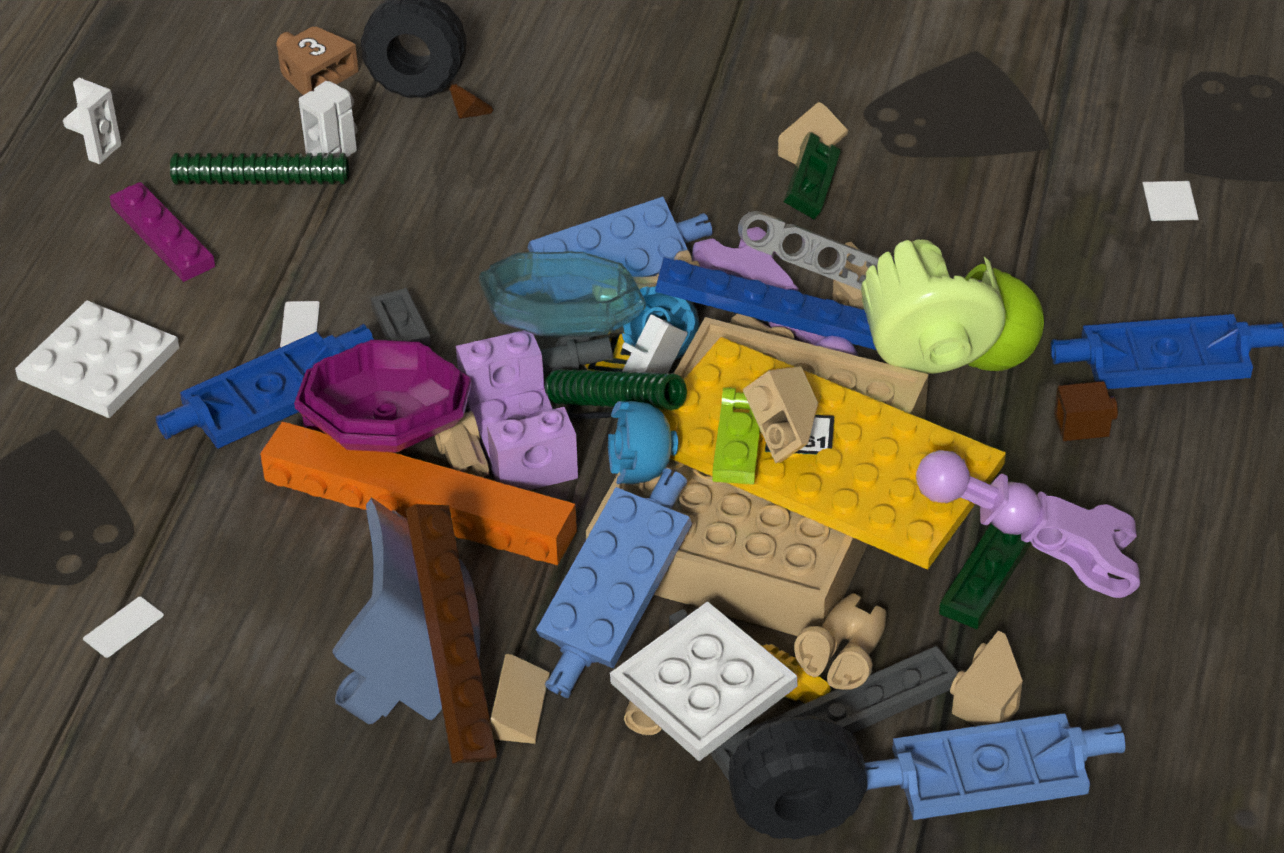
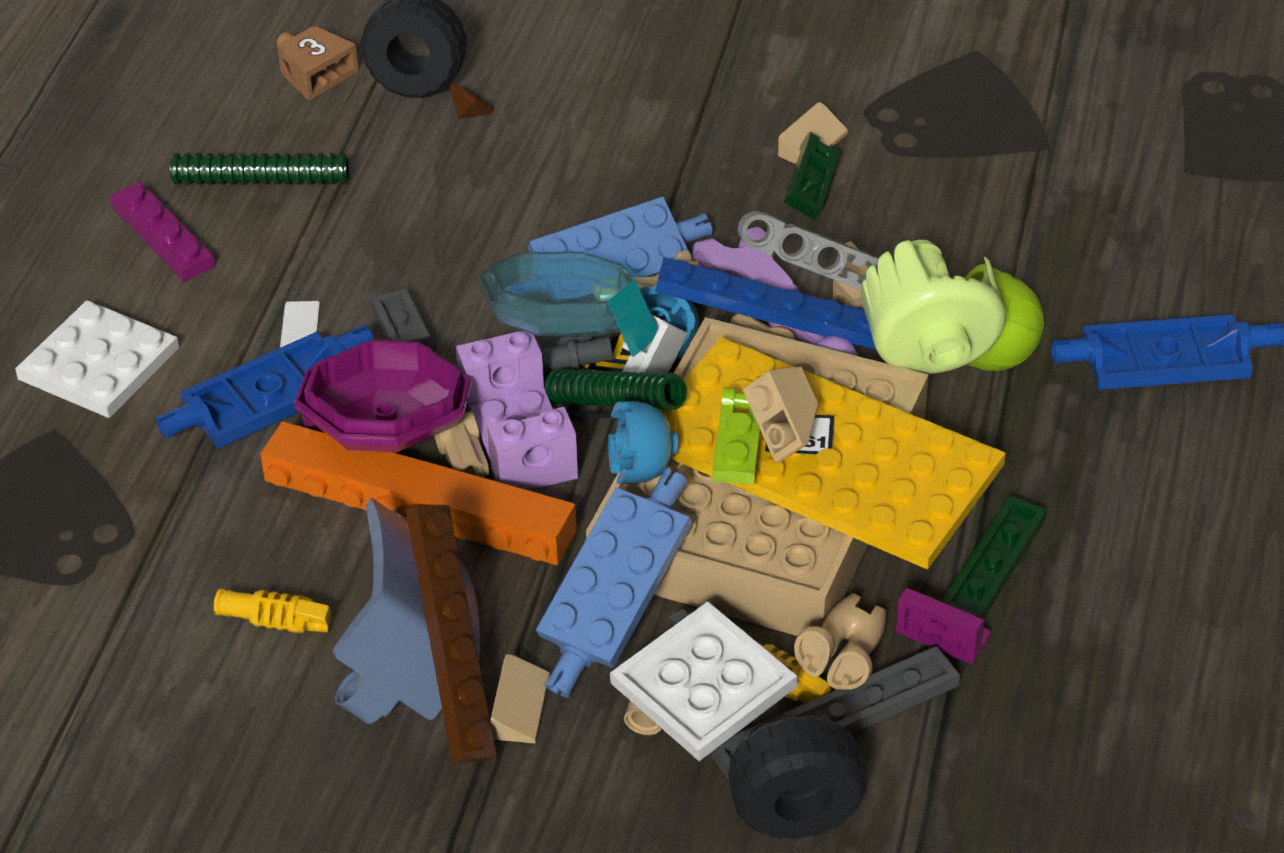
(95, 120): white panel -> none
(123, 627): white sticker -> none
(274, 610): none -> yellow hinge
(328, 120): white brick -> none
(637, 325): none -> teal sticker
(941, 625): none -> magenta bracket
(991, 685): tan slope -> none
(993, 764): medium blue plate -> none
(1051, 524): lavender piece -> none
(1084, 411): reddish brown brick -> none
(1170, 200): white sticker -> none

